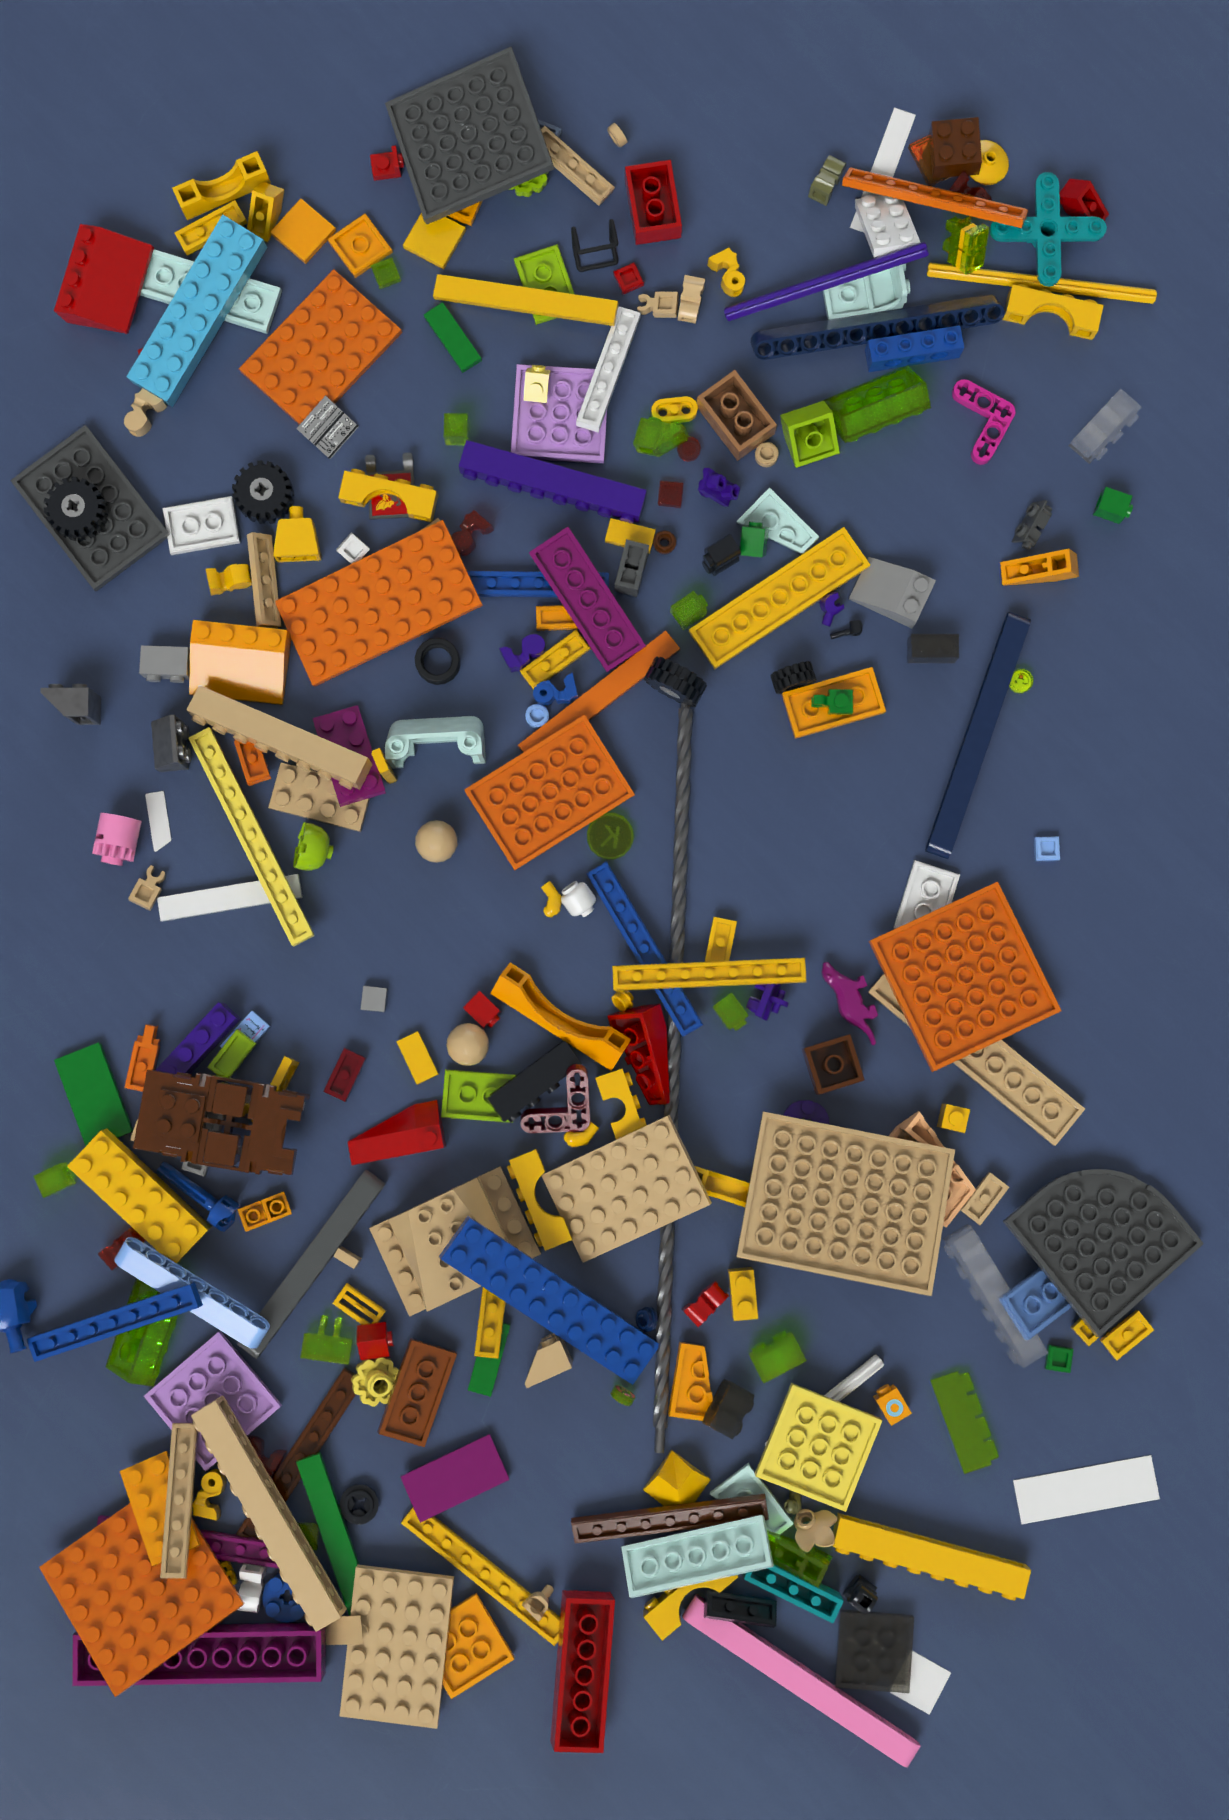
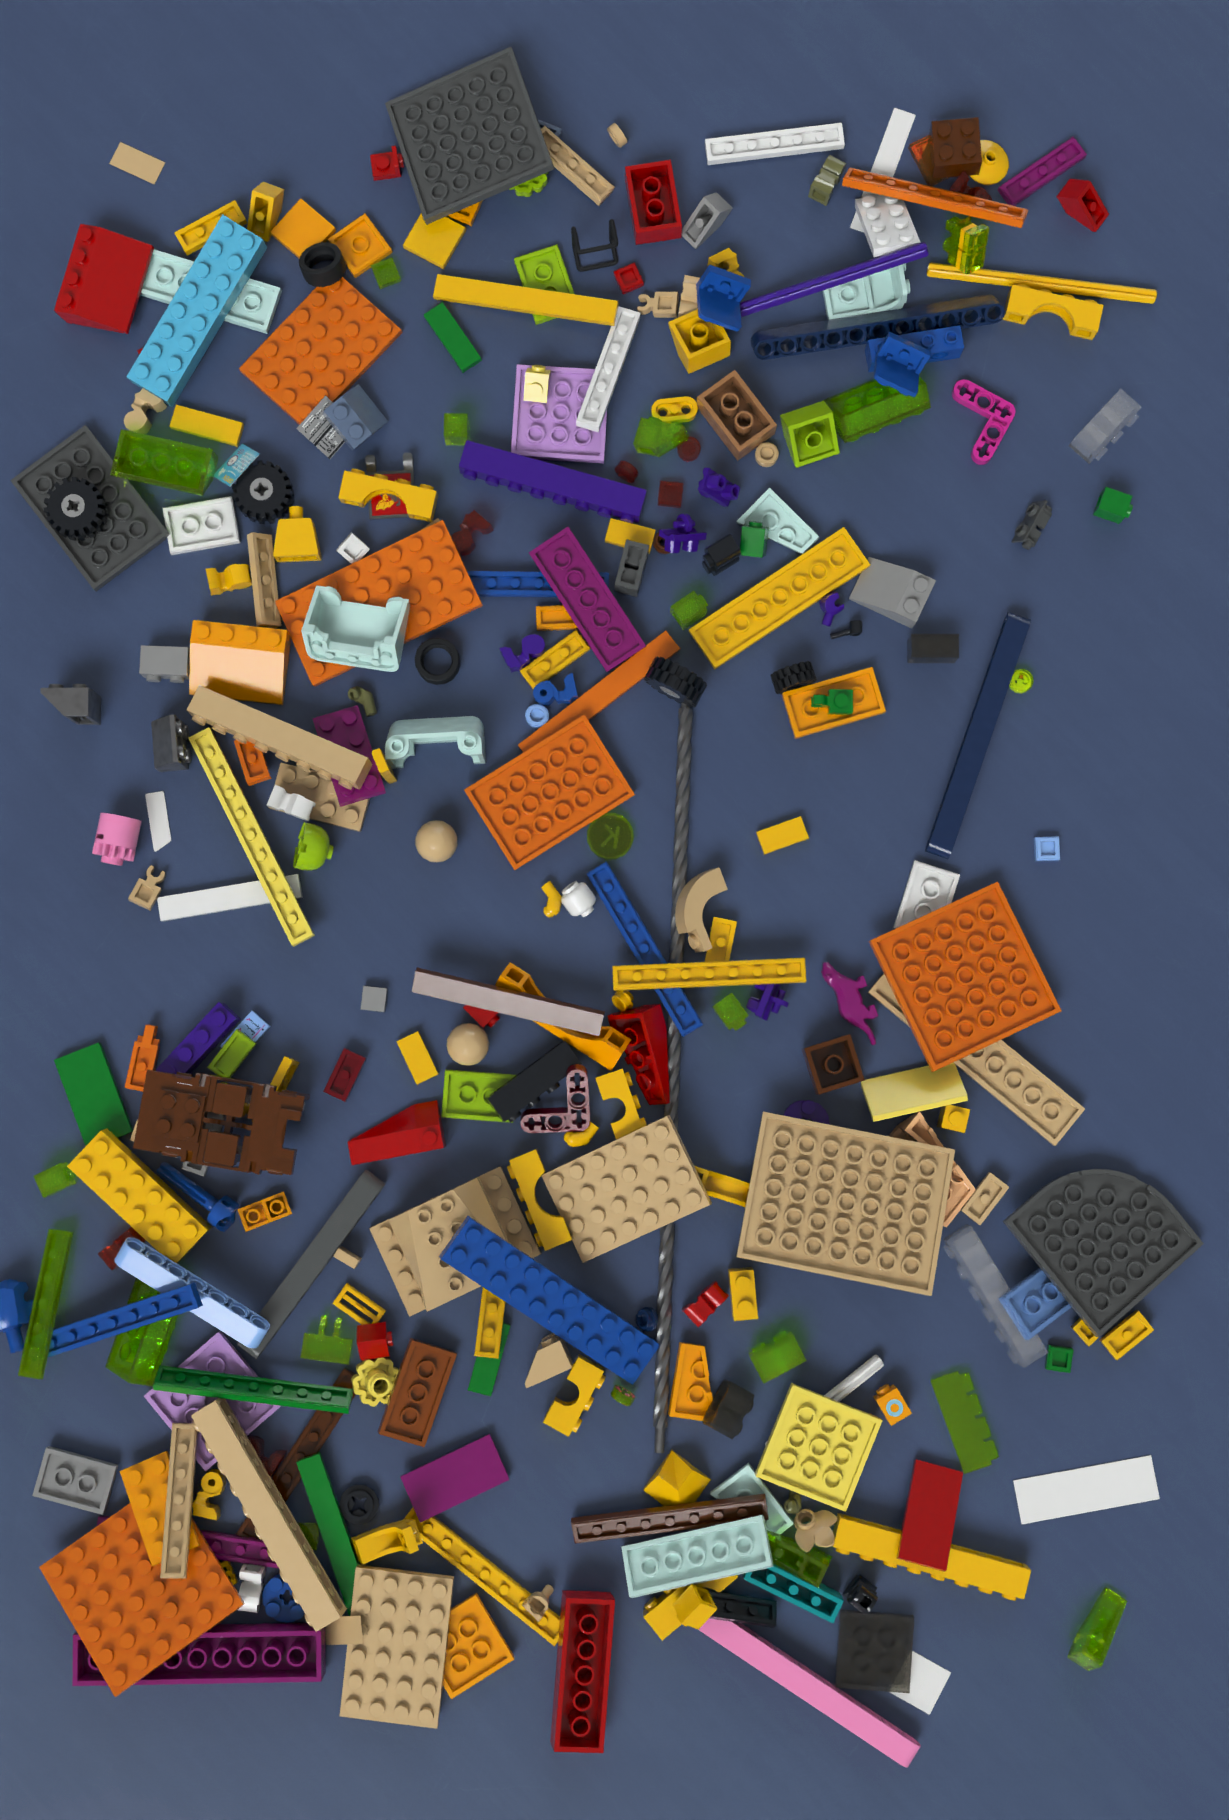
(45, 1304): none -> clear neon green tile
(75, 1480): none -> light grey plate
(137, 163): none -> tan sticker
(164, 462): none -> clear neon green slope
(202, 196): yellow arch -> none
(206, 425): none -> yellow tile
(236, 464): none -> medium azure sticker
(253, 1389): none -> green tile
(290, 803): none -> white leg
(327, 275): none -> black tyre
(355, 417): none -> sand blue slope
(355, 631): none -> light aqua windscreen
(363, 697): none -> olive arm
(387, 1539): none -> yellow arch
(508, 1001): none -> tile
(565, 1415): none -> yellow arch
(626, 471): none -> clear red tile
(682, 531): none -> dark purple hips
(691, 905): none -> tan arch
(694, 1607): none -> yellow brick
(698, 341): none -> yellow slope
(706, 219): none -> light grey slope
(720, 297): none -> blue bracket
(774, 143): none -> white plate
(782, 835): none -> yellow tile
(899, 364): none -> blue bracket
(913, 1091): none -> light yellow tile
(930, 1515): none -> red tile
(1040, 568): light orange slope -> none
(1042, 172): none -> magenta tile
(1049, 221): teal piece -> none
(1097, 1631): none -> clear neon green slope

